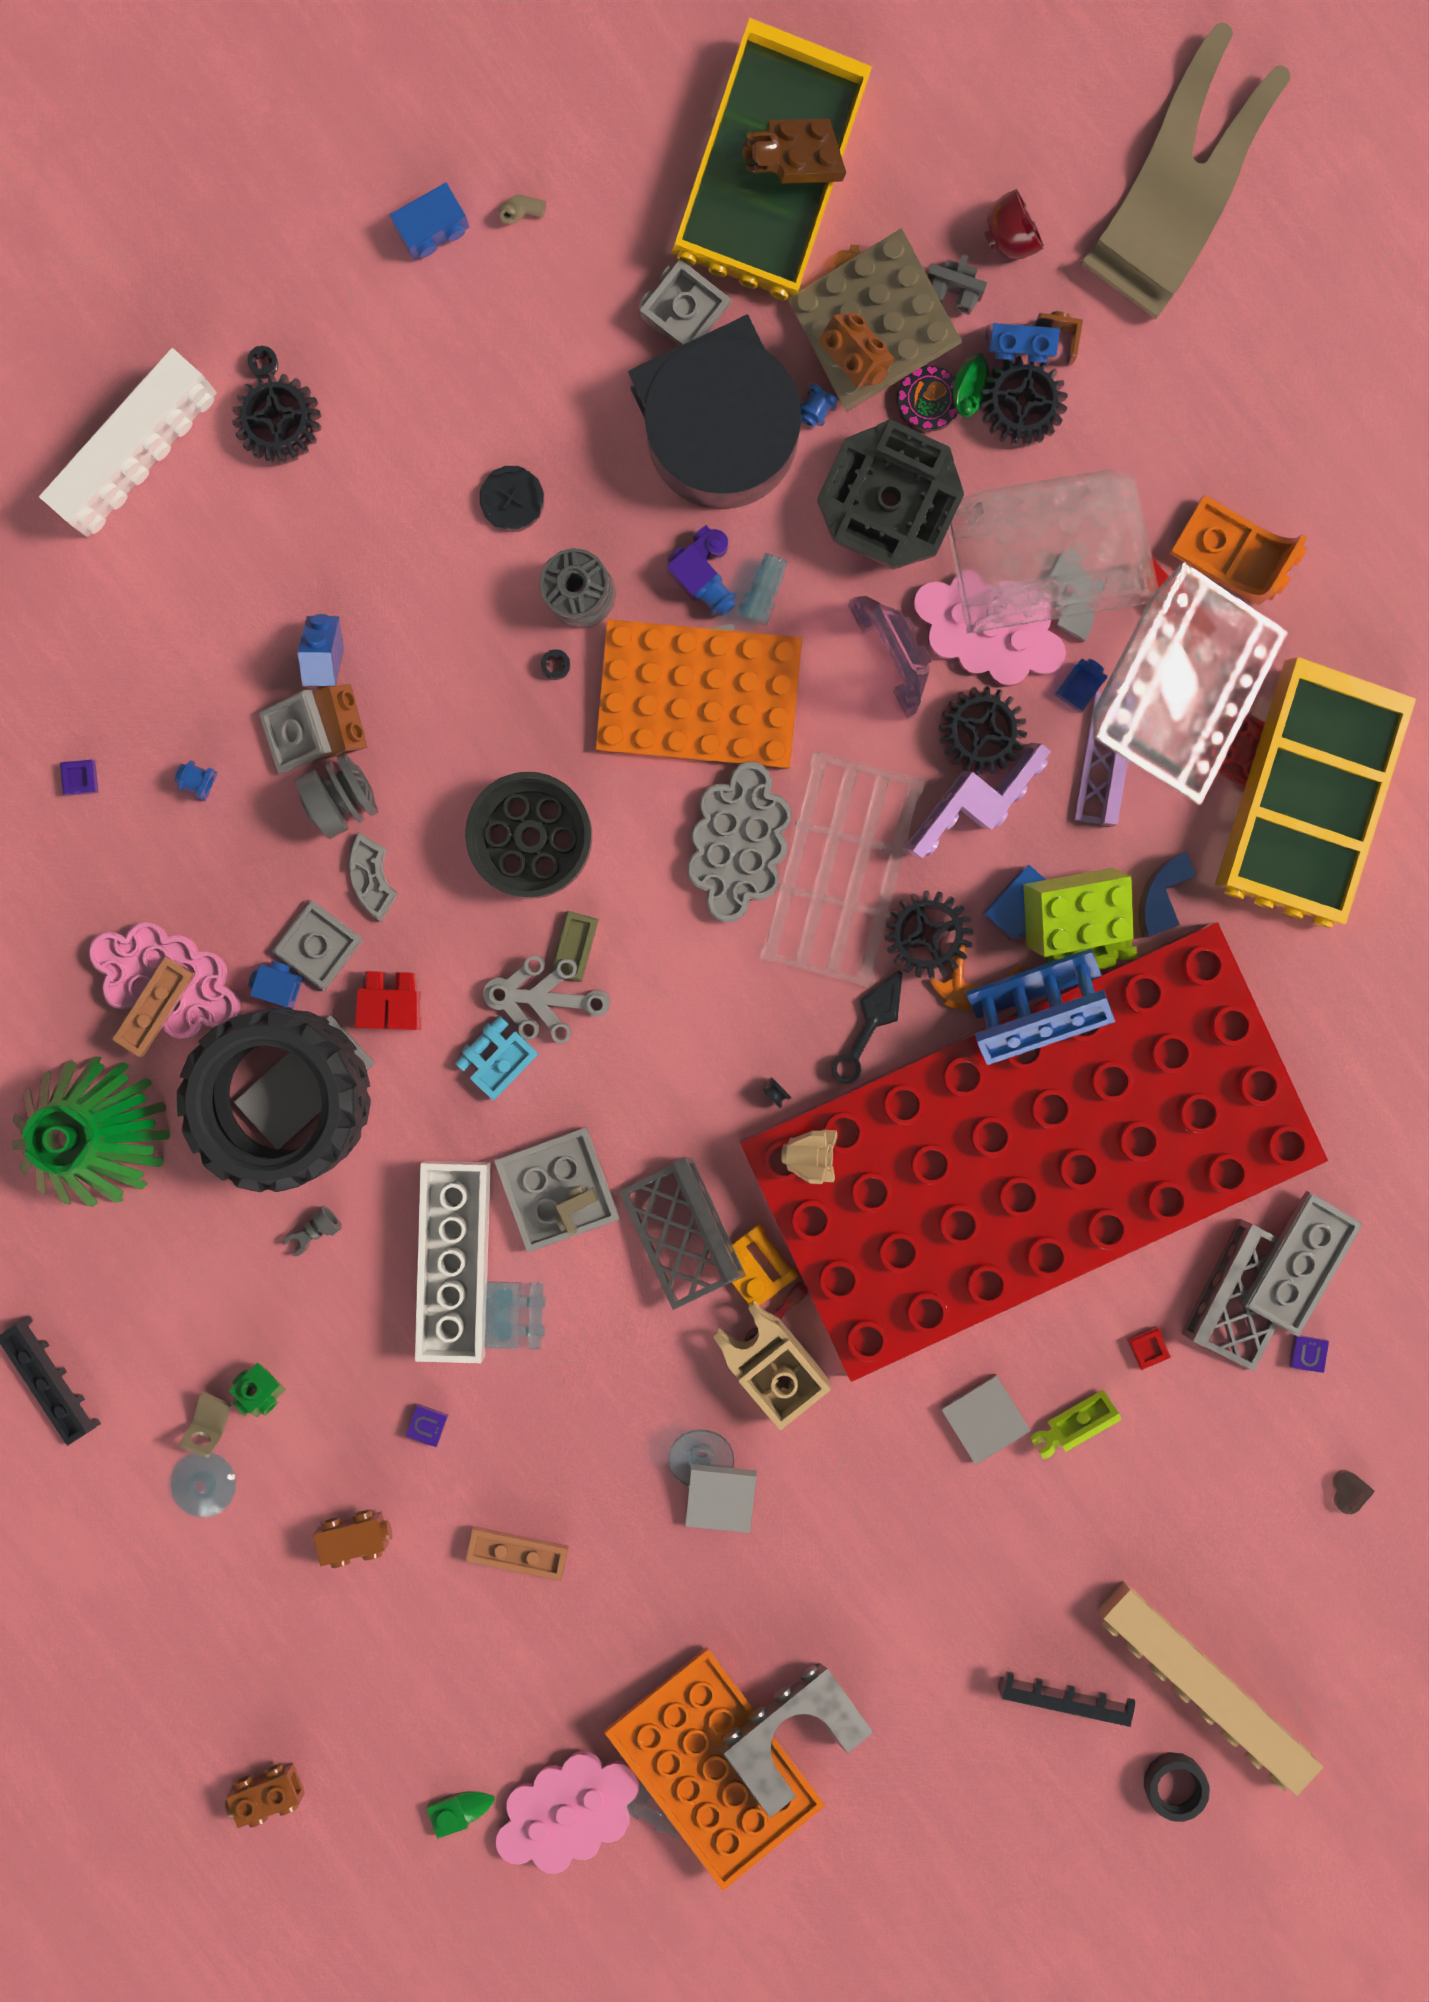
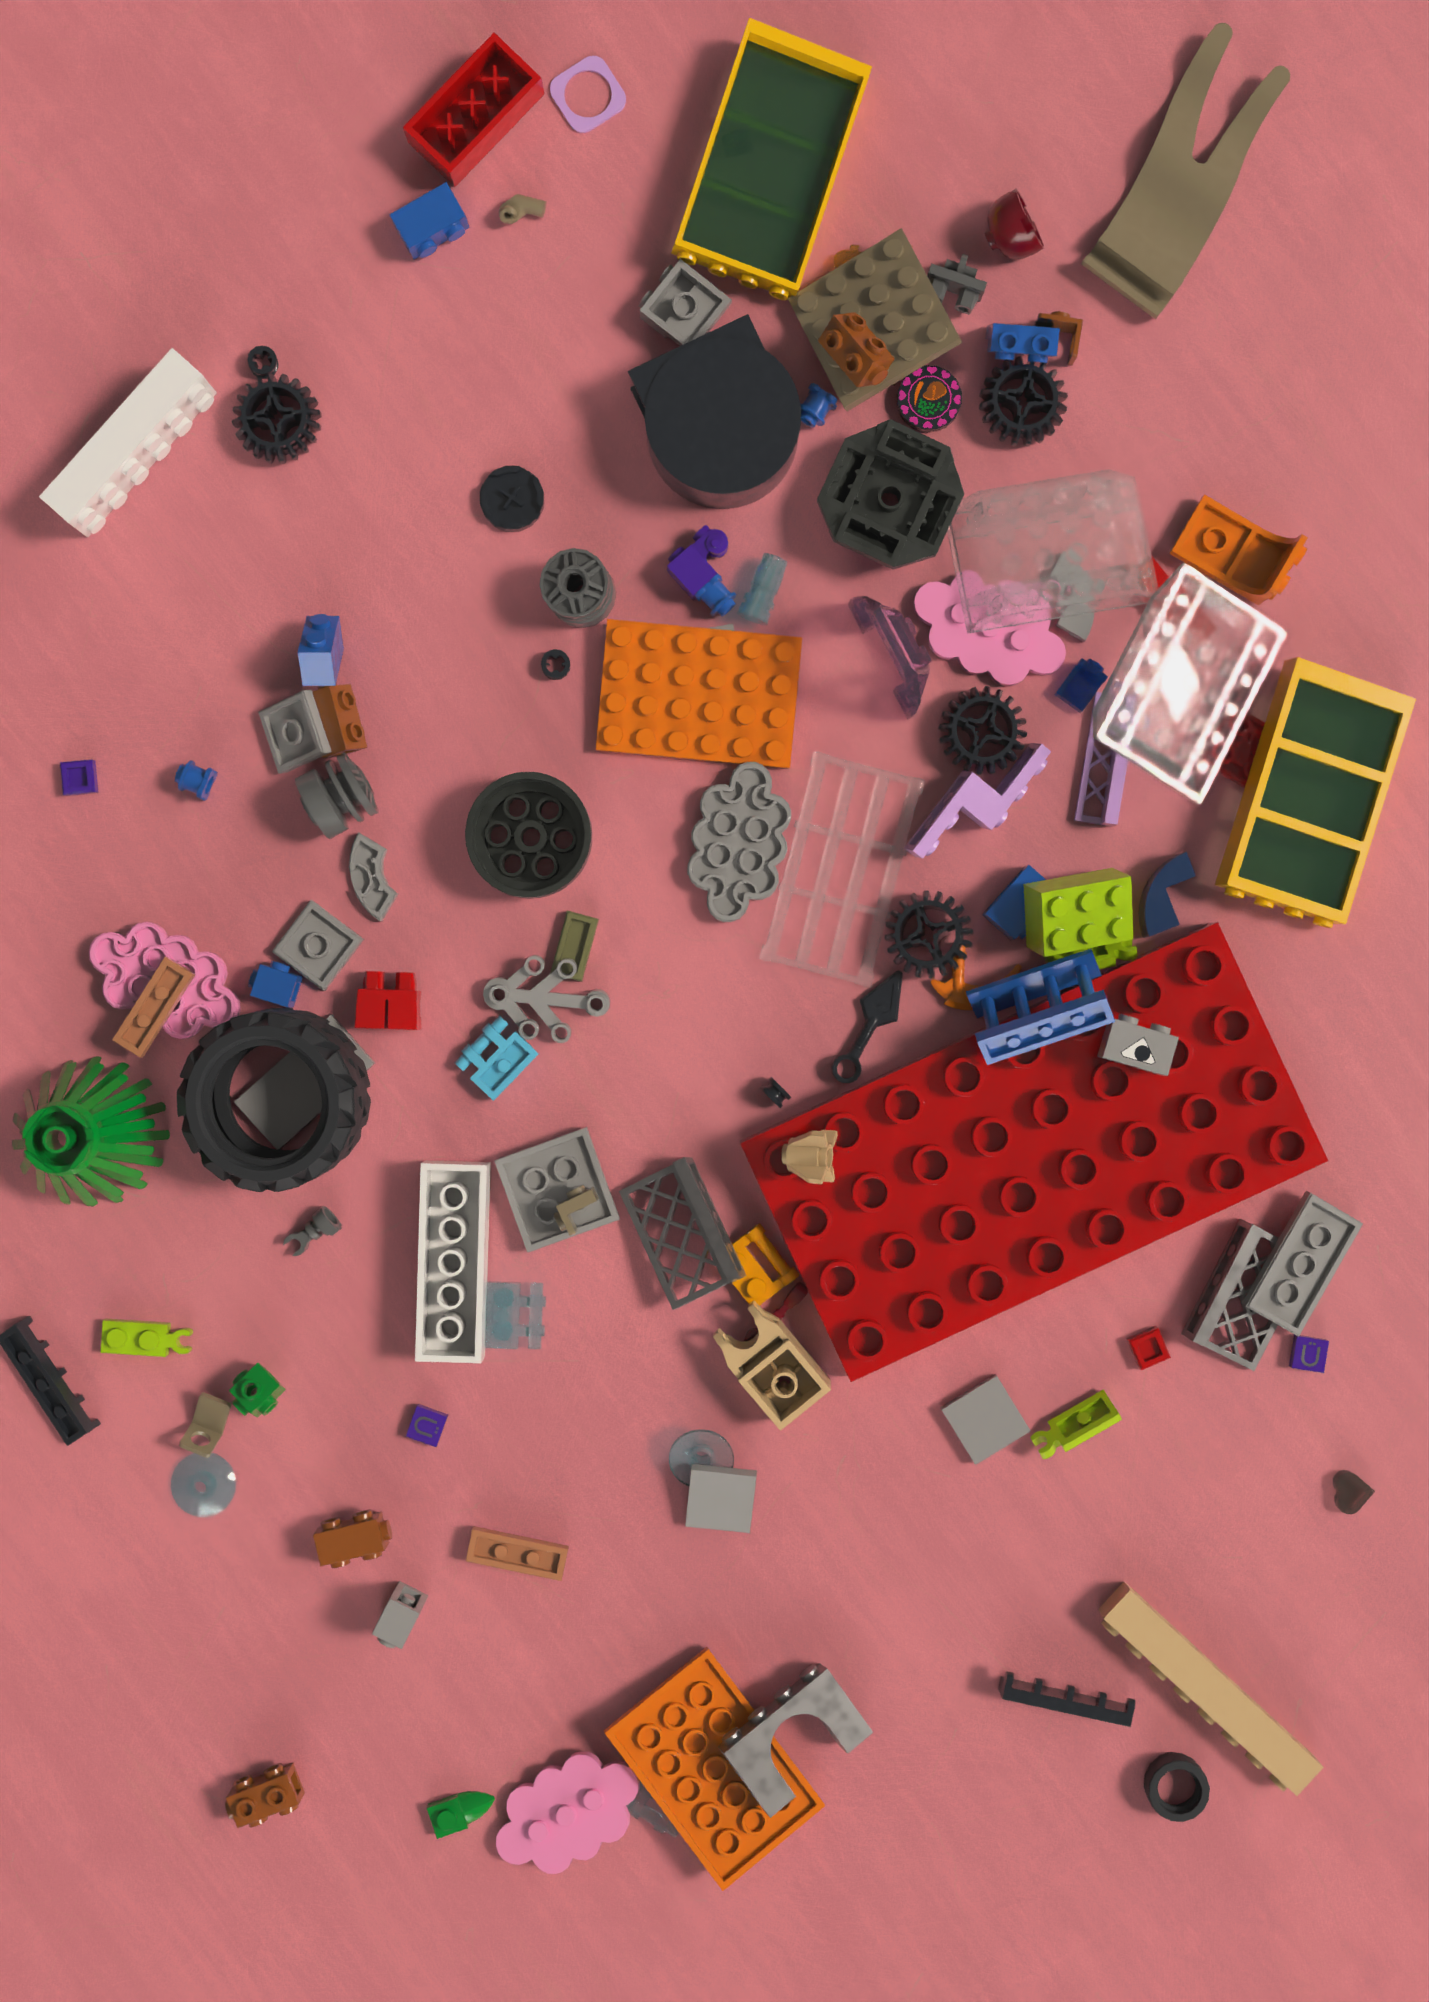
(142, 1338): none -> lime plate
(399, 1616): none -> light grey brick
(474, 109): none -> red brick
(586, 124): none -> lavender piece
(796, 151): reddish brown plate -> none
(969, 384): green arm -> none
(1138, 1046): none -> light grey brick

